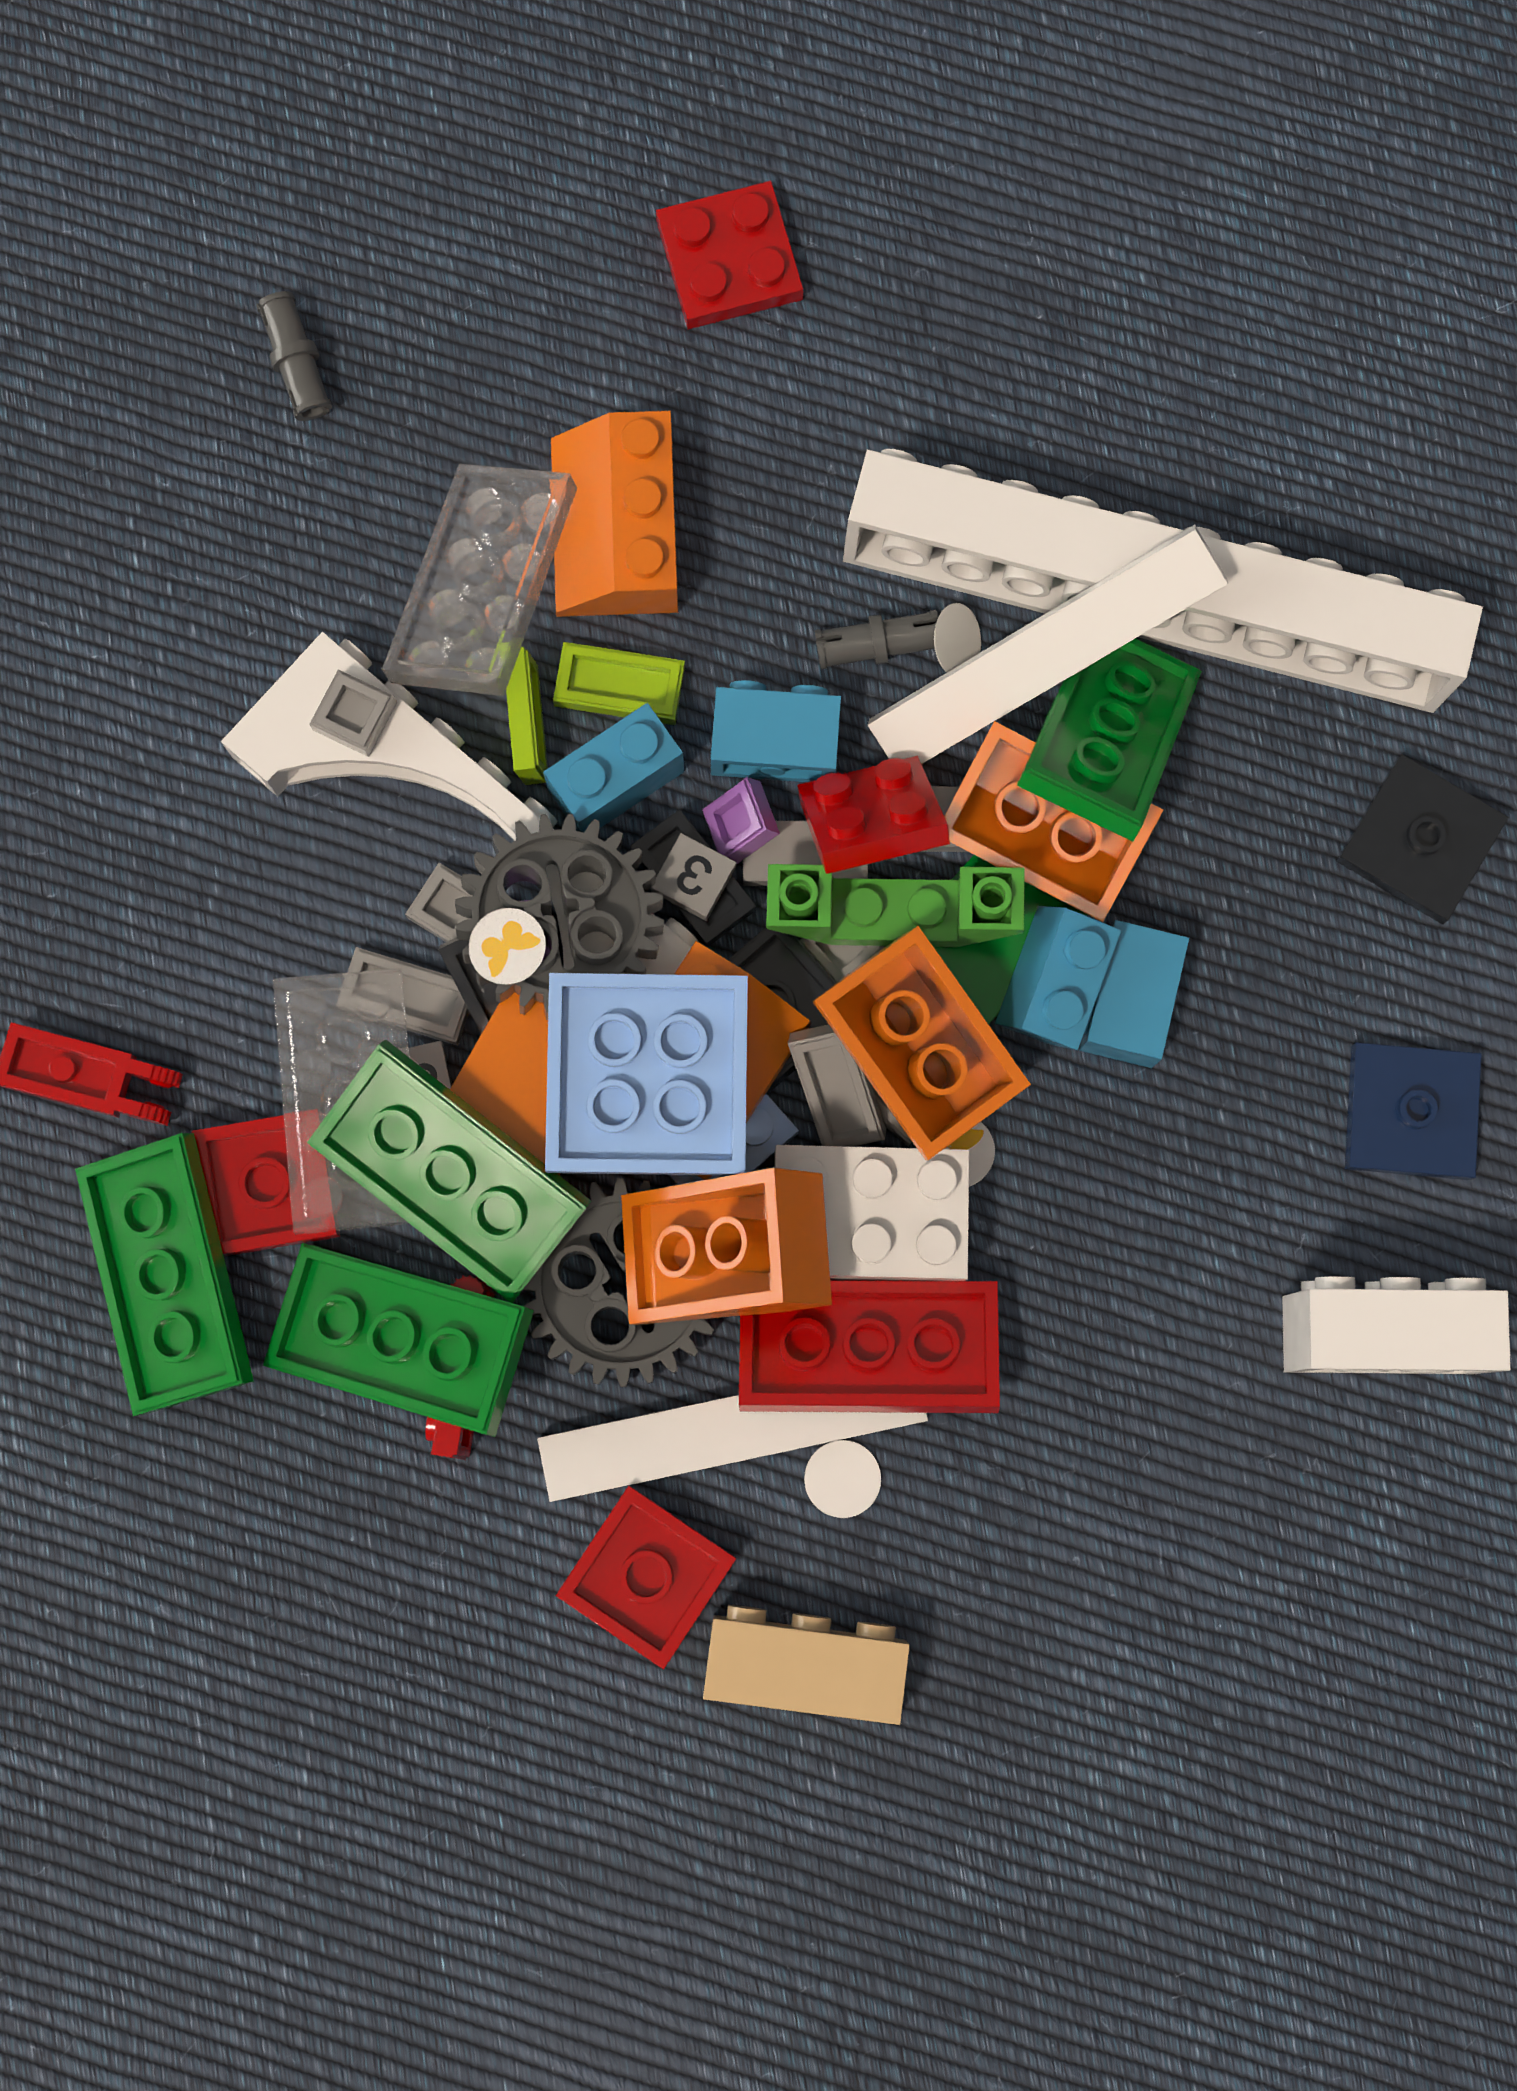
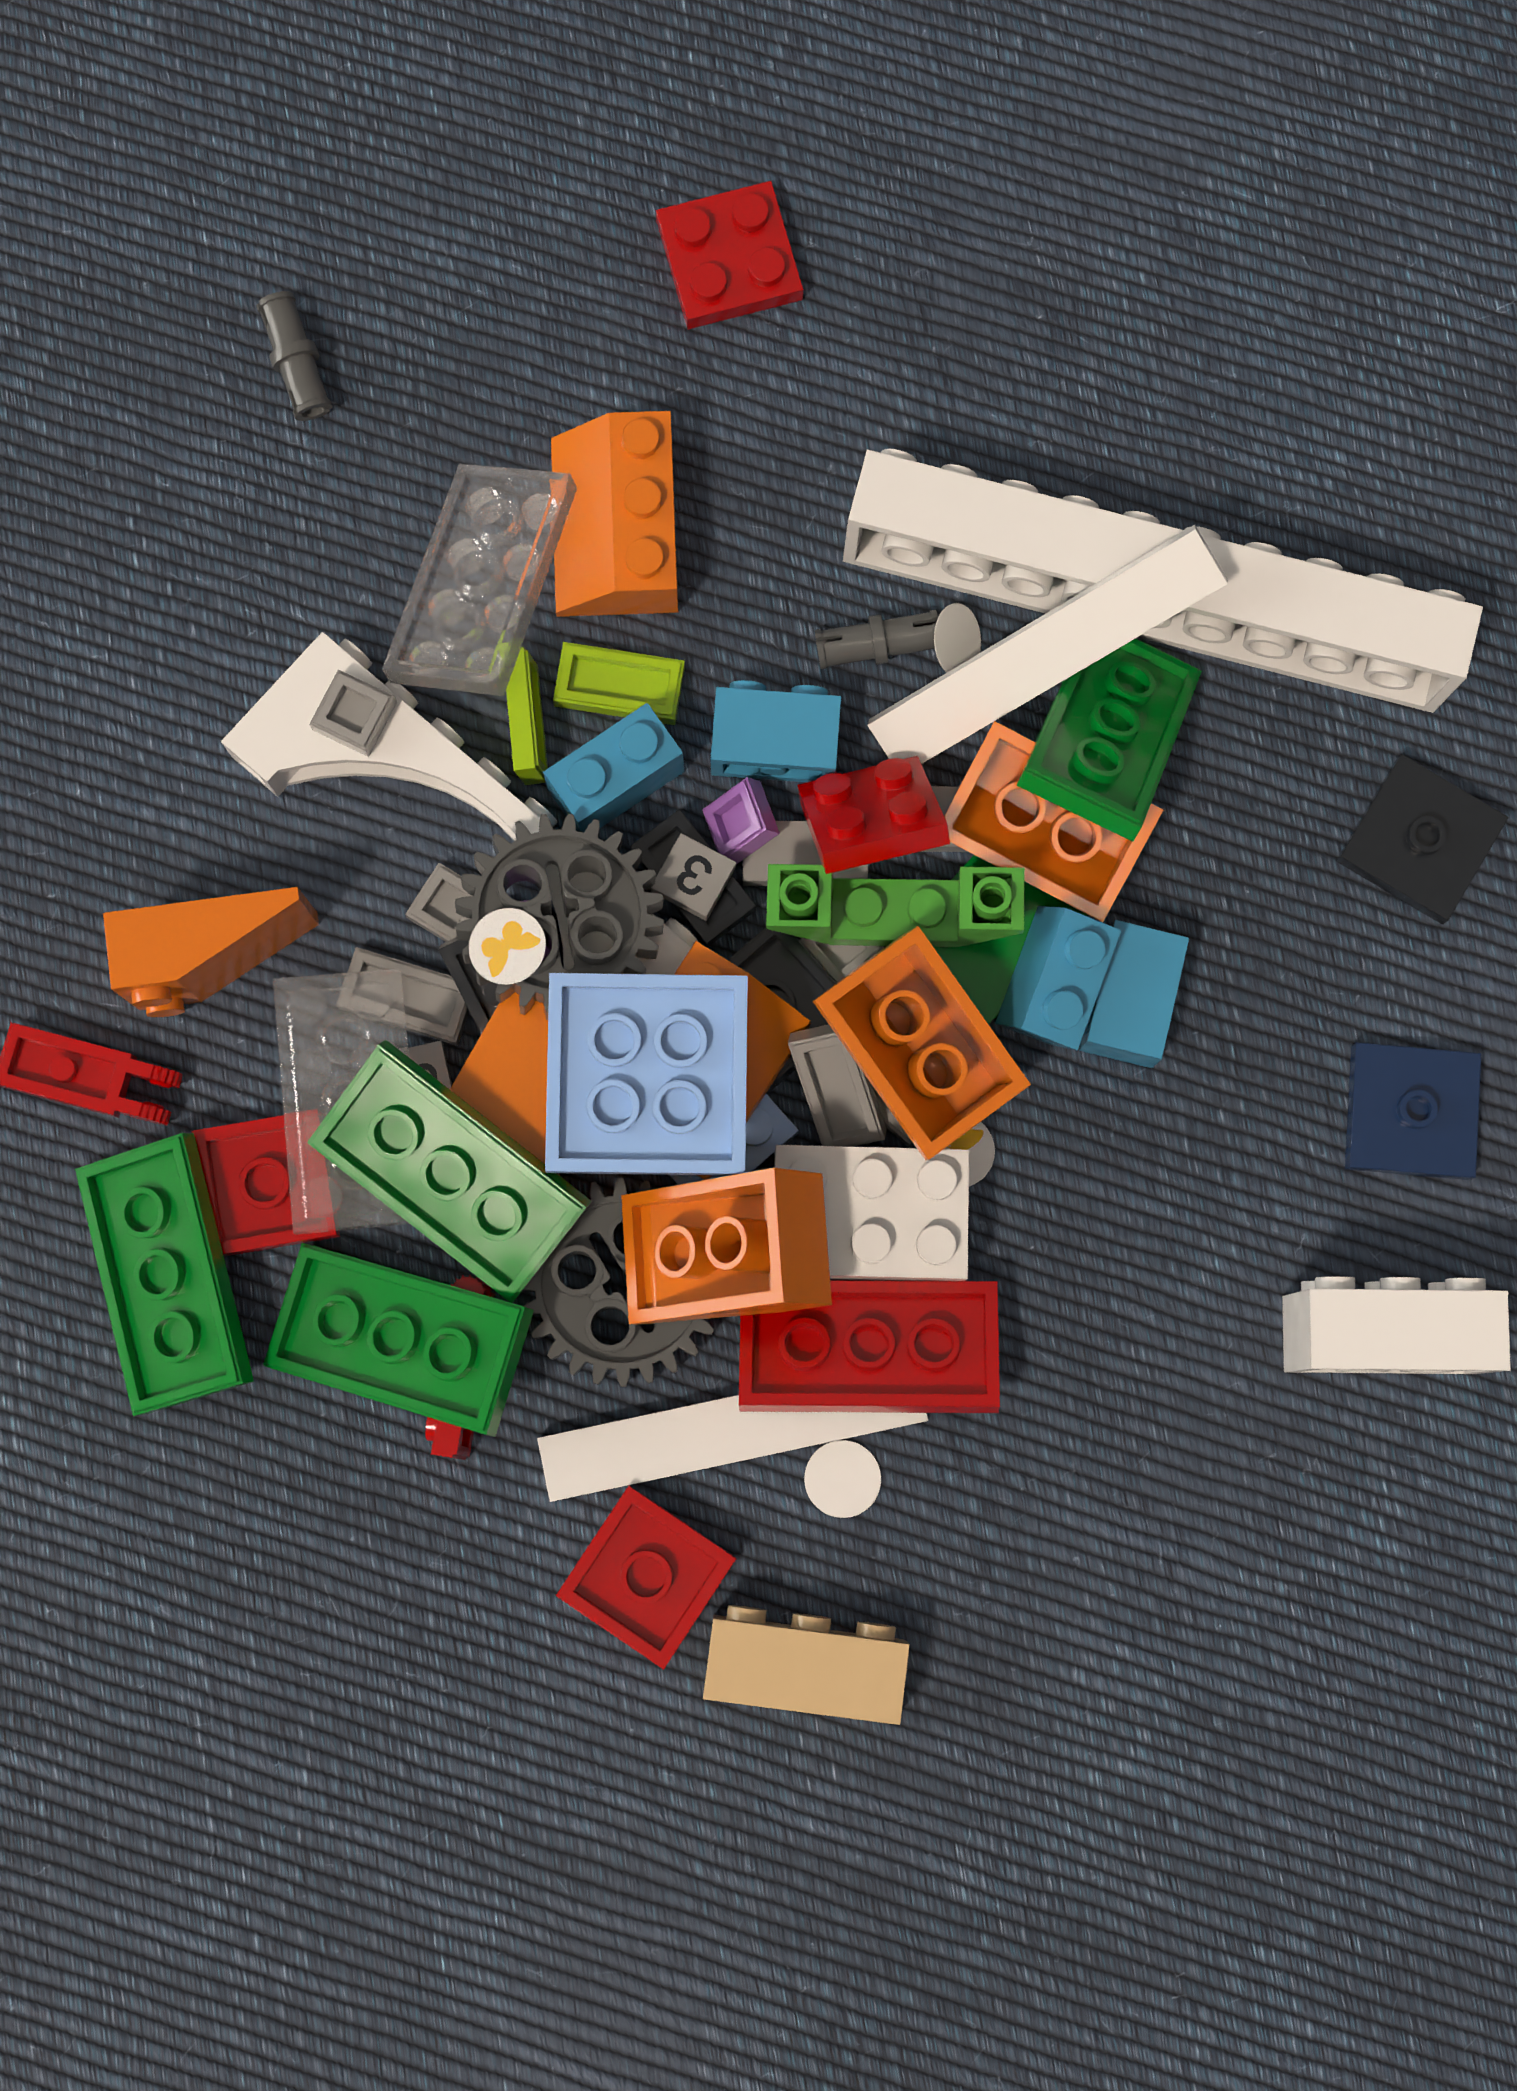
(199, 946): none -> orange slope

